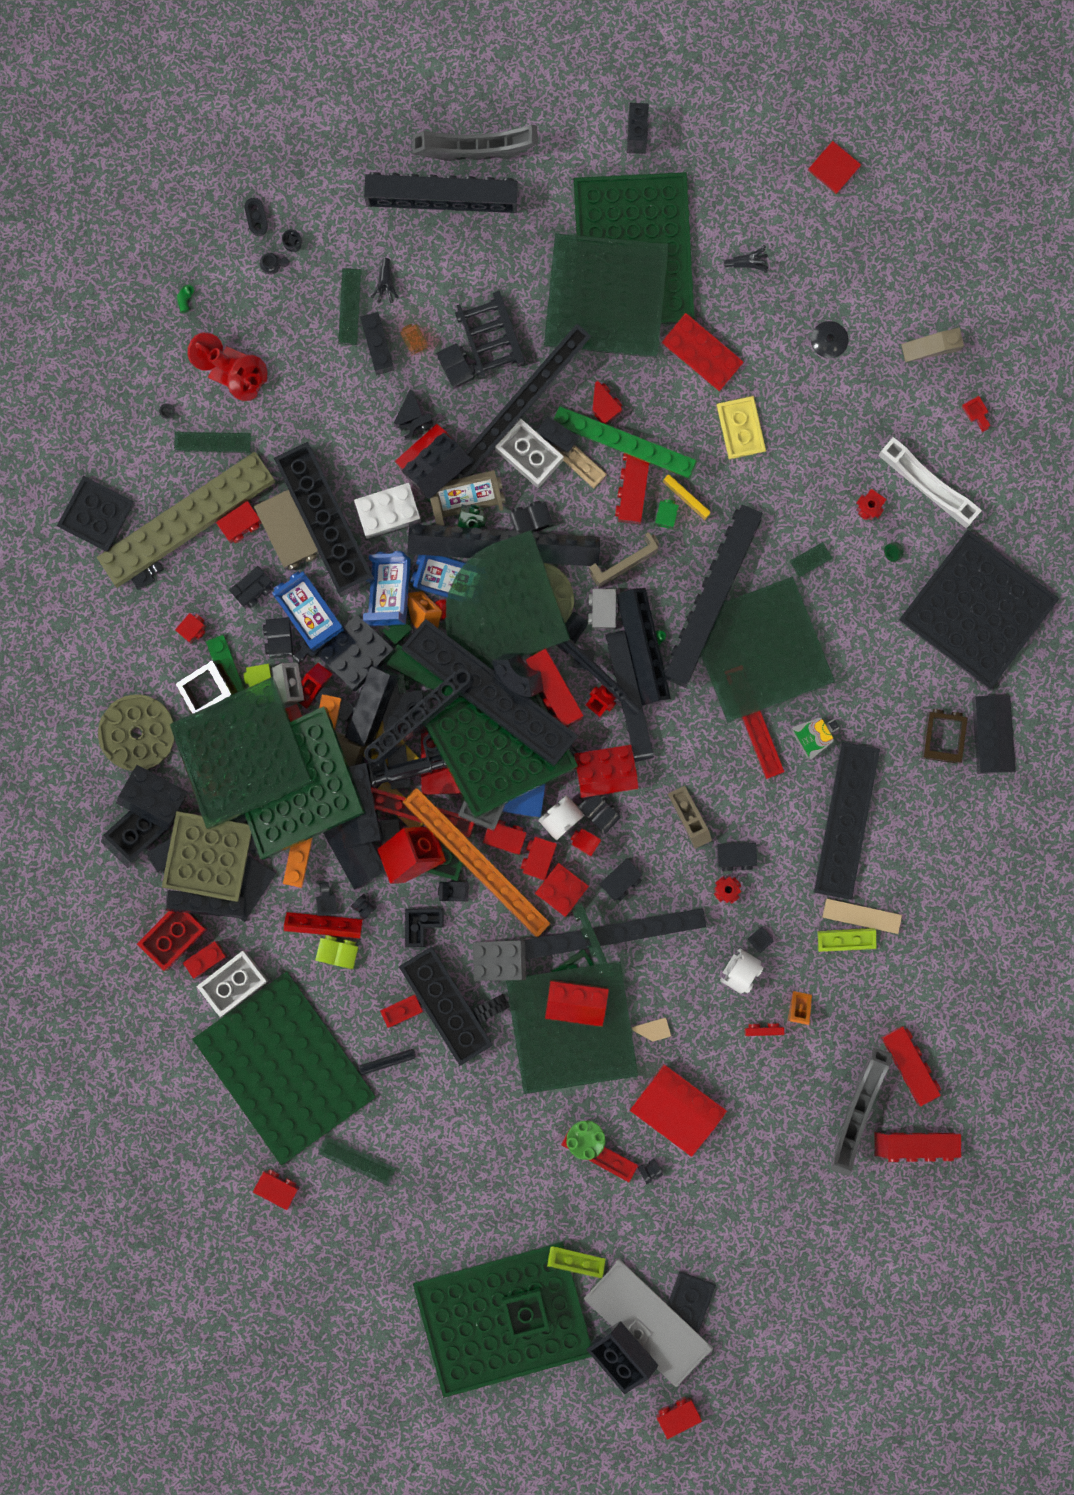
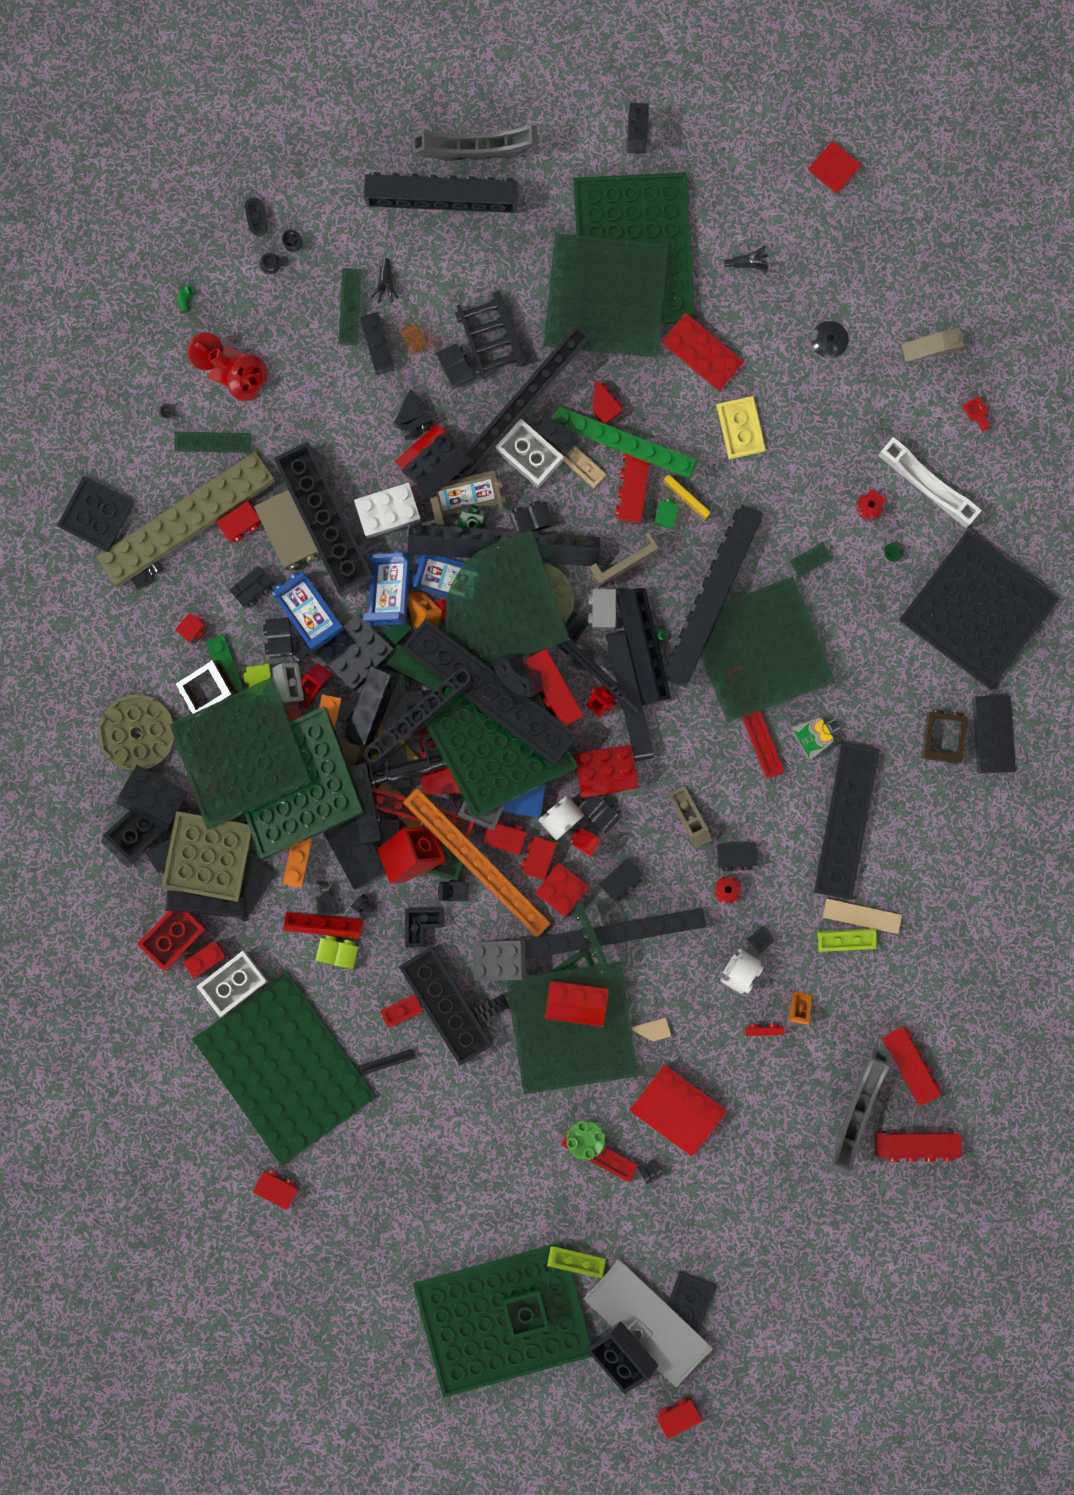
(357, 1161): clear green plate -> none

